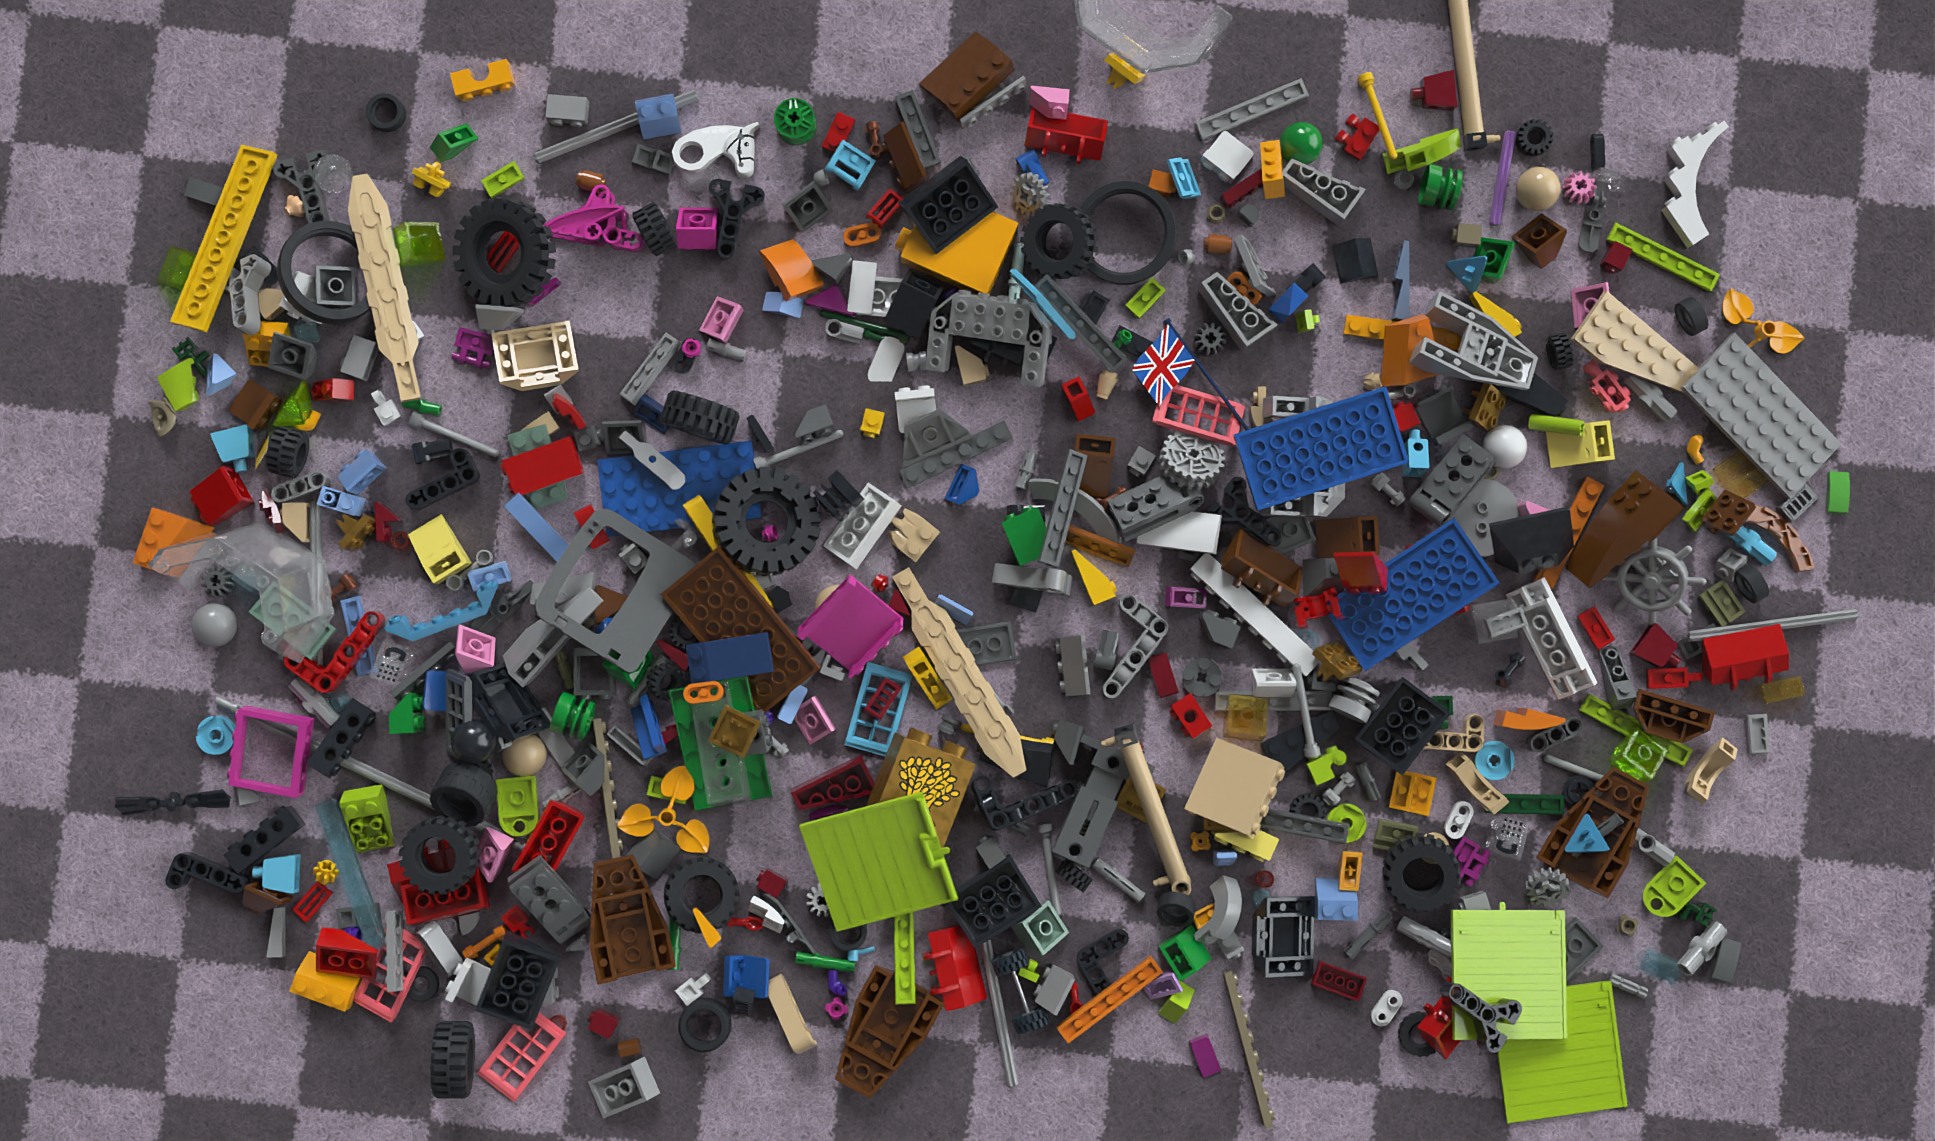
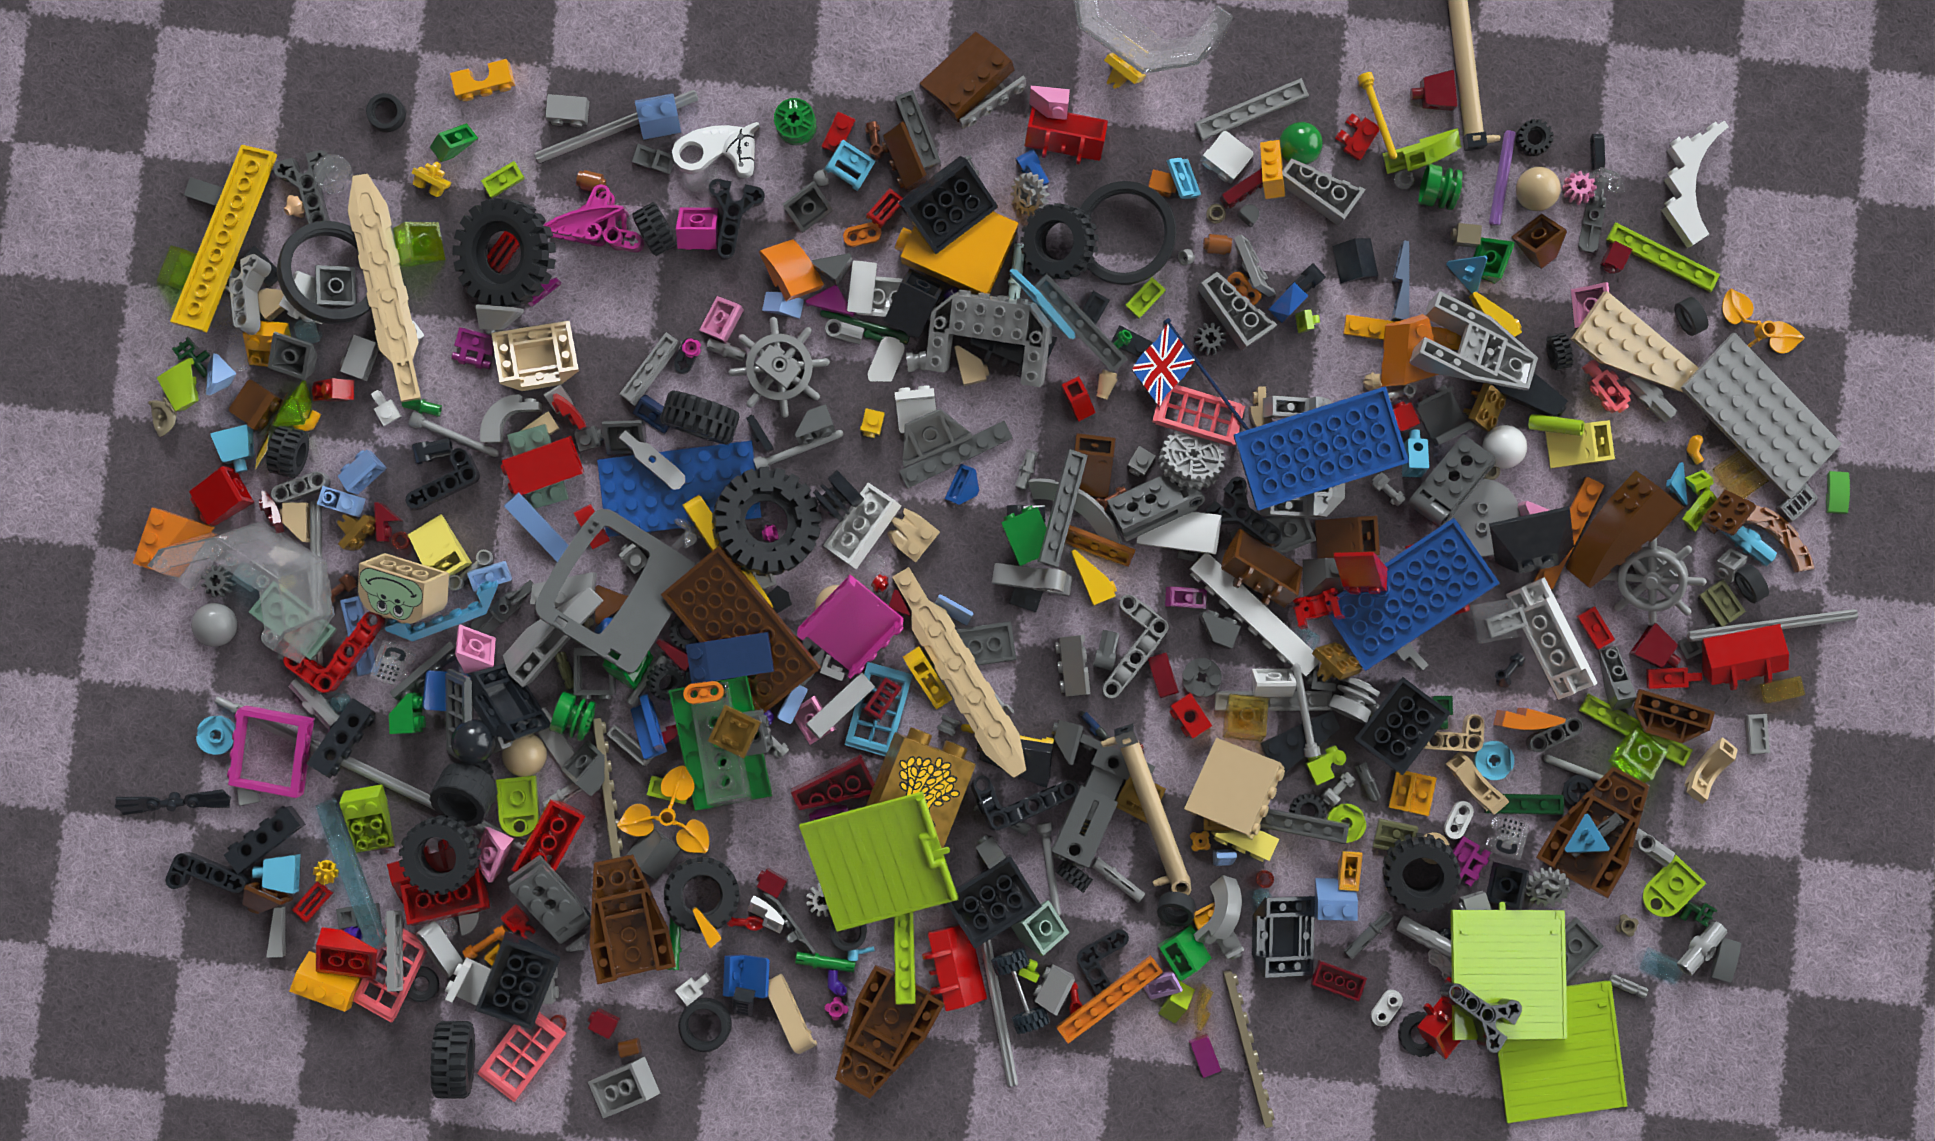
(402, 588): none -> brick
(497, 415): none -> light grey arch
(779, 367): none -> light grey piece
(840, 705): none -> light grey tile
(1094, 726): none -> piece
(1201, 1013): none -> clear yellow slope
(1507, 885): none -> black slope

